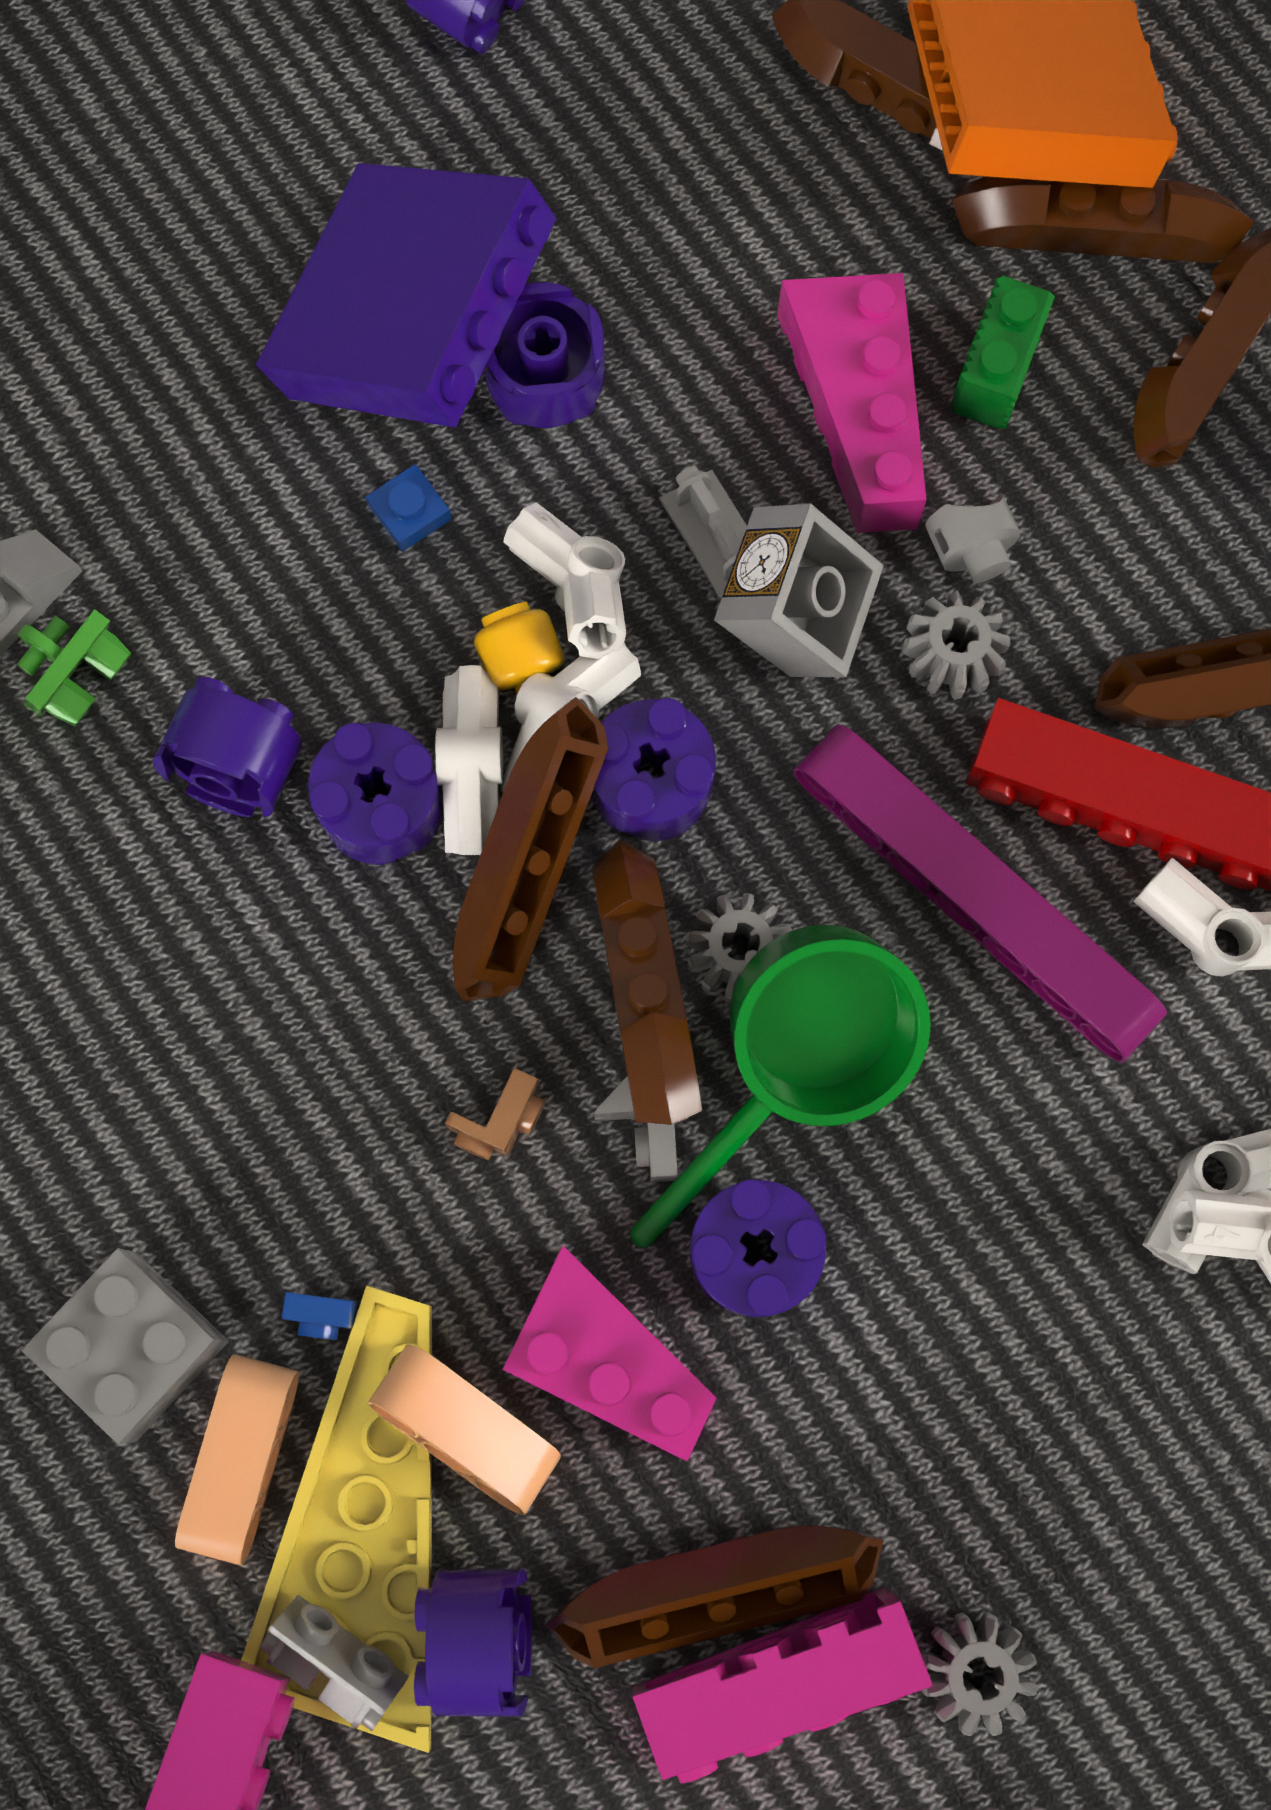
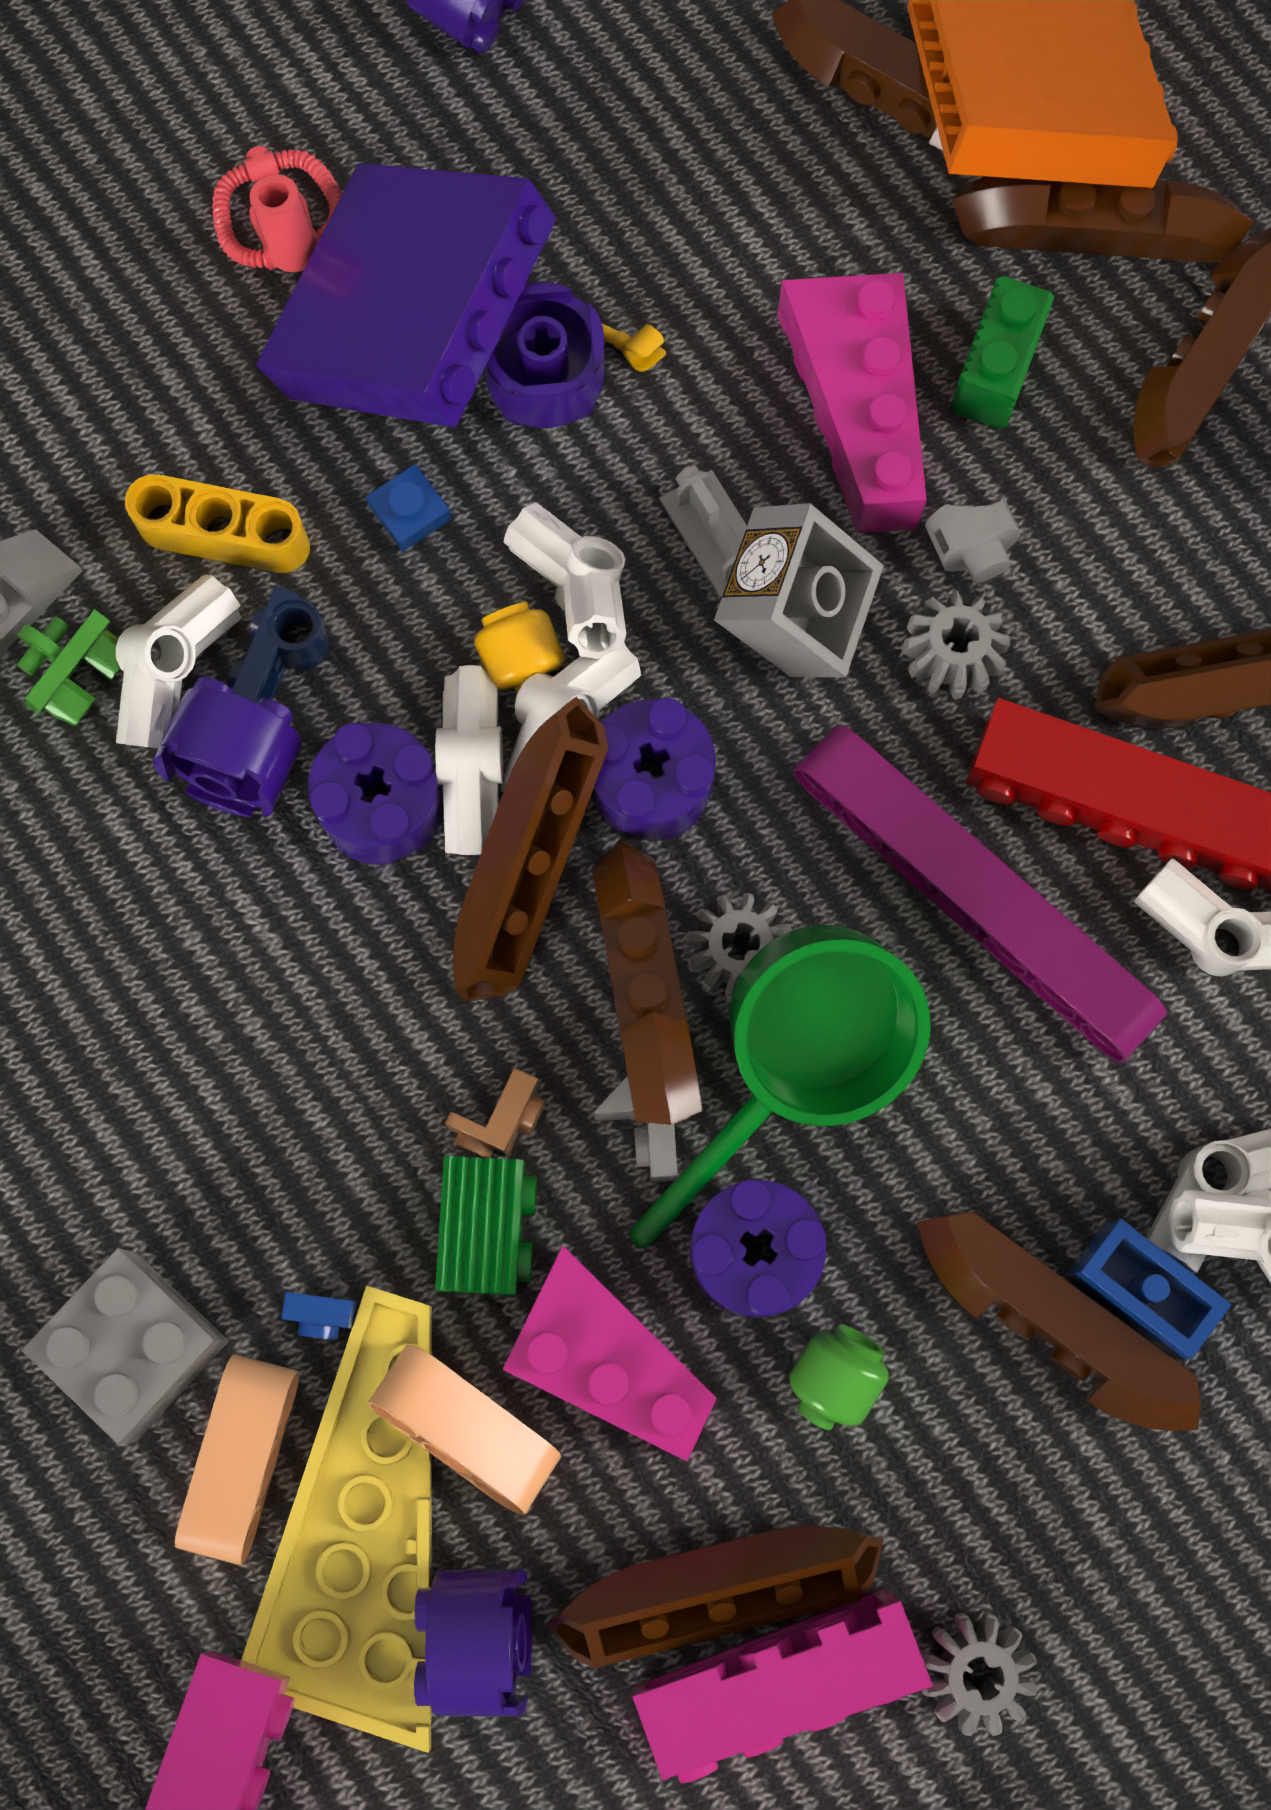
(183, 632): none -> white piece
(199, 504): none -> yellow beam
(270, 655): none -> dark blue plate
(276, 209): none -> coral piece
(311, 1642): light grey hinge -> none
(483, 1226): none -> green brick
(641, 350): none -> yellow hand
(838, 1377): none -> bright green head
(1130, 1373): none -> reddish brown brick
(1148, 1290): none -> blue brick

